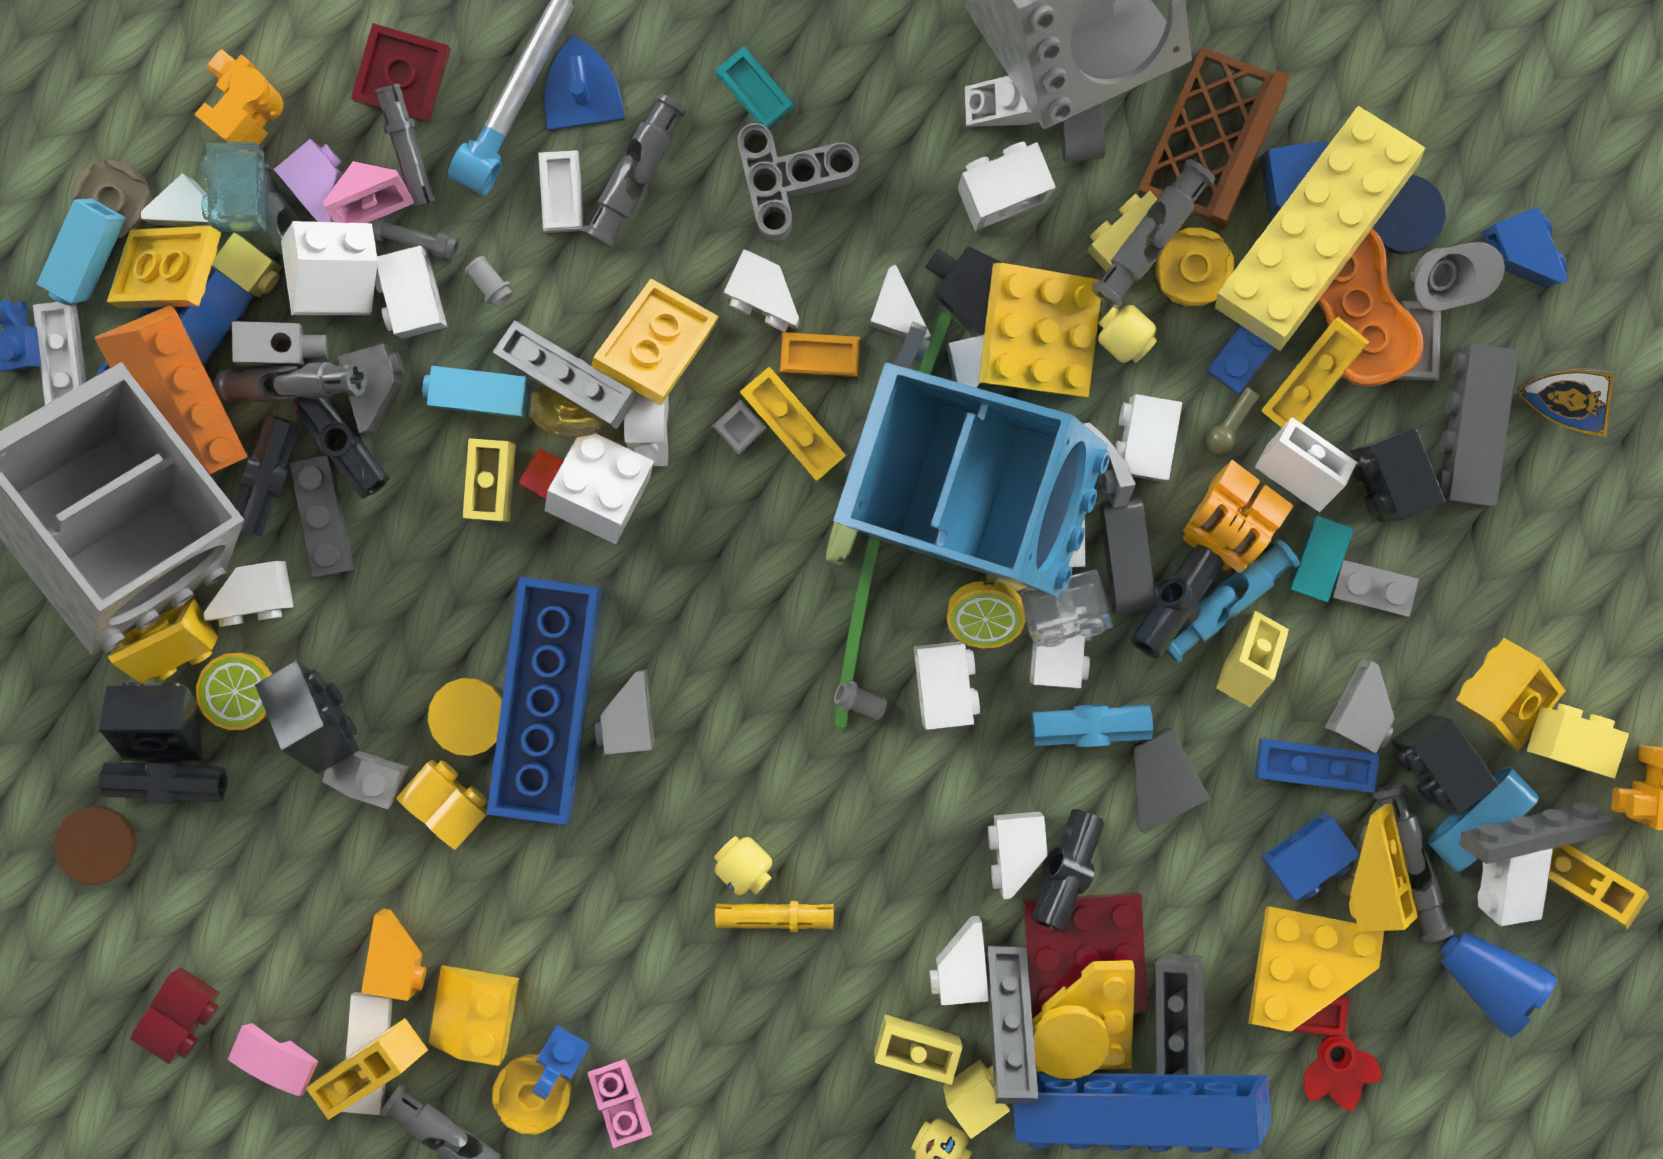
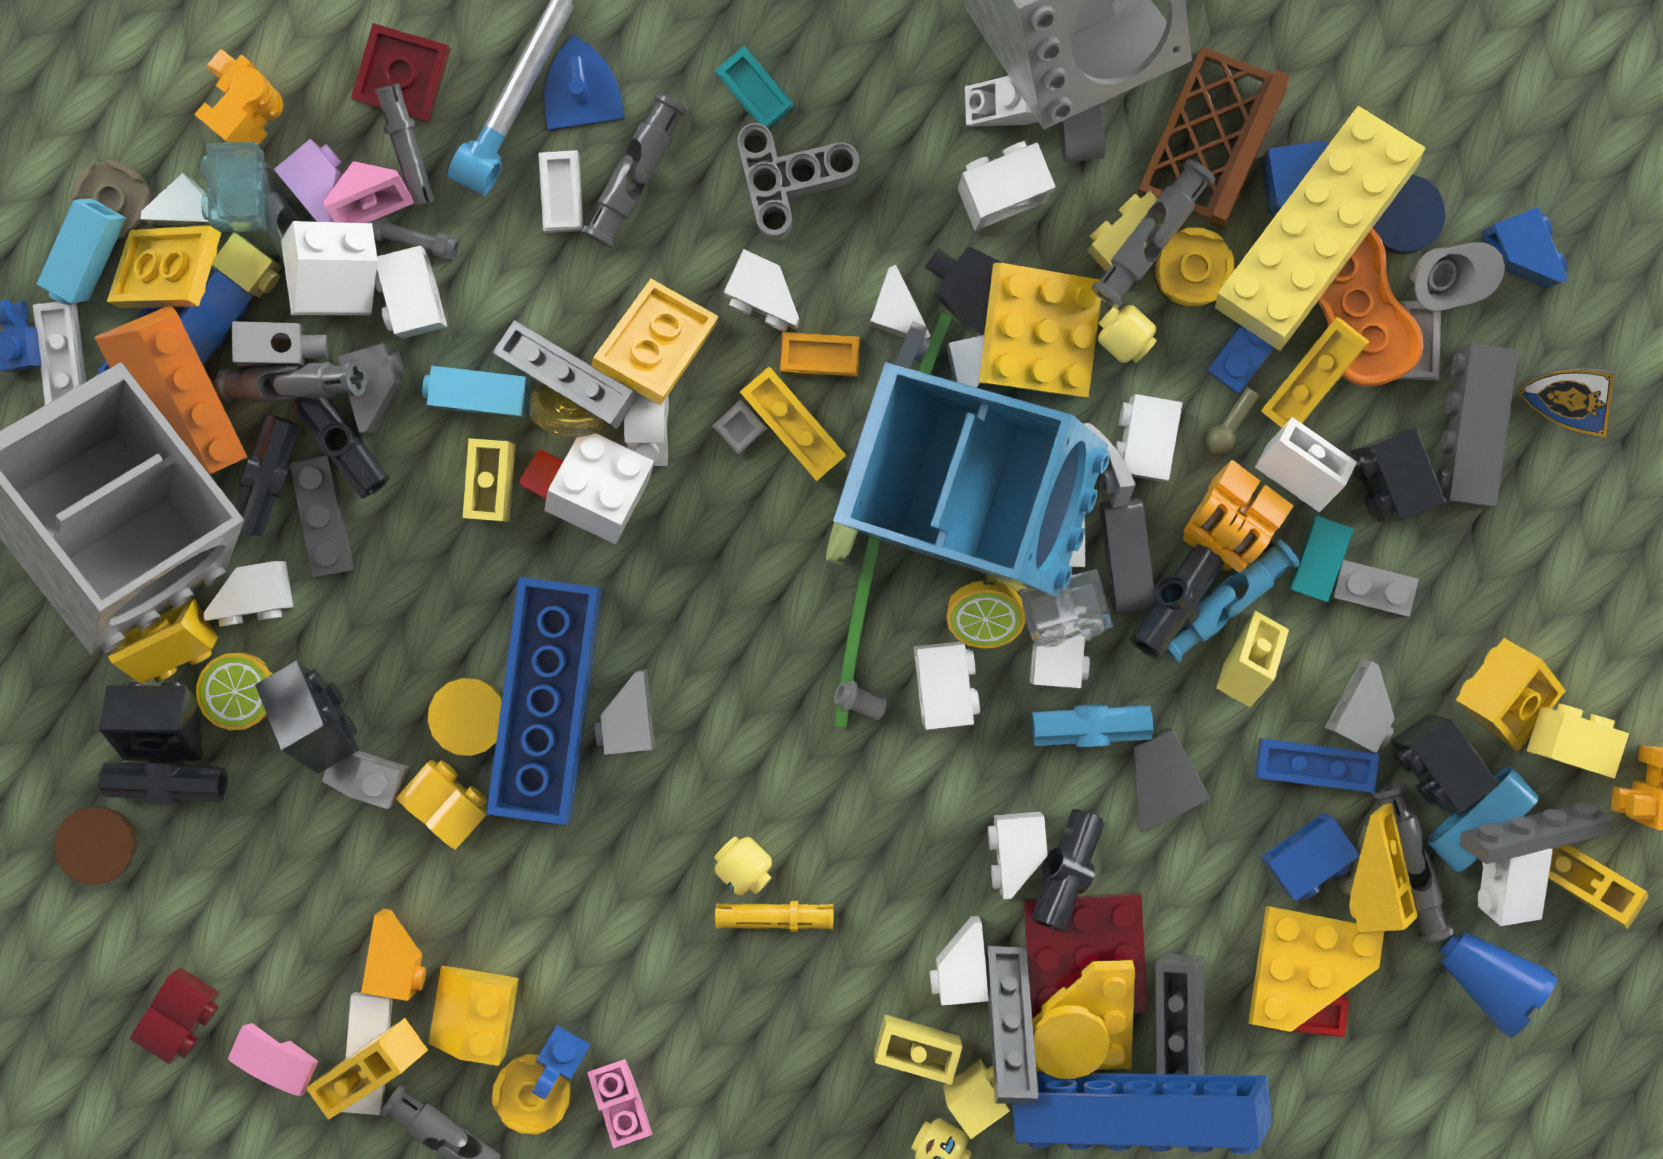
(489, 282): light grey pin -> none
(1341, 1076): red plate -> none

